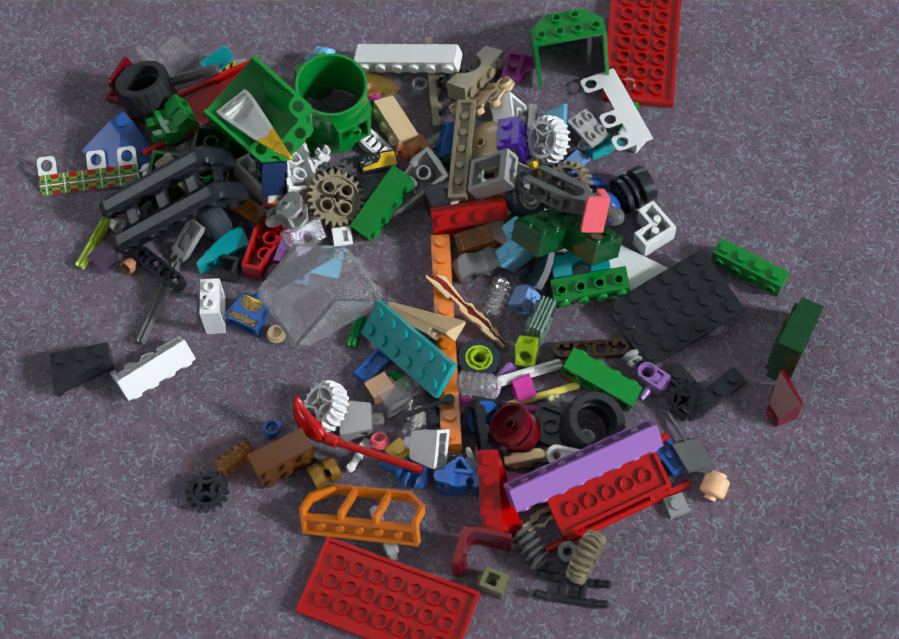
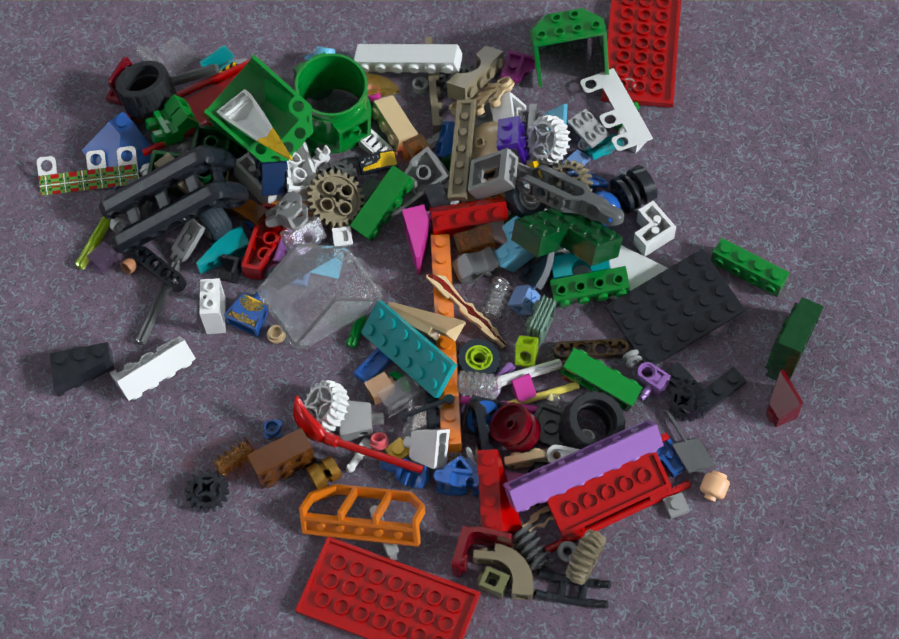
(417, 228): none -> dark pink slope
(515, 566): none -> dark tan arch
(595, 212): coral panel -> none

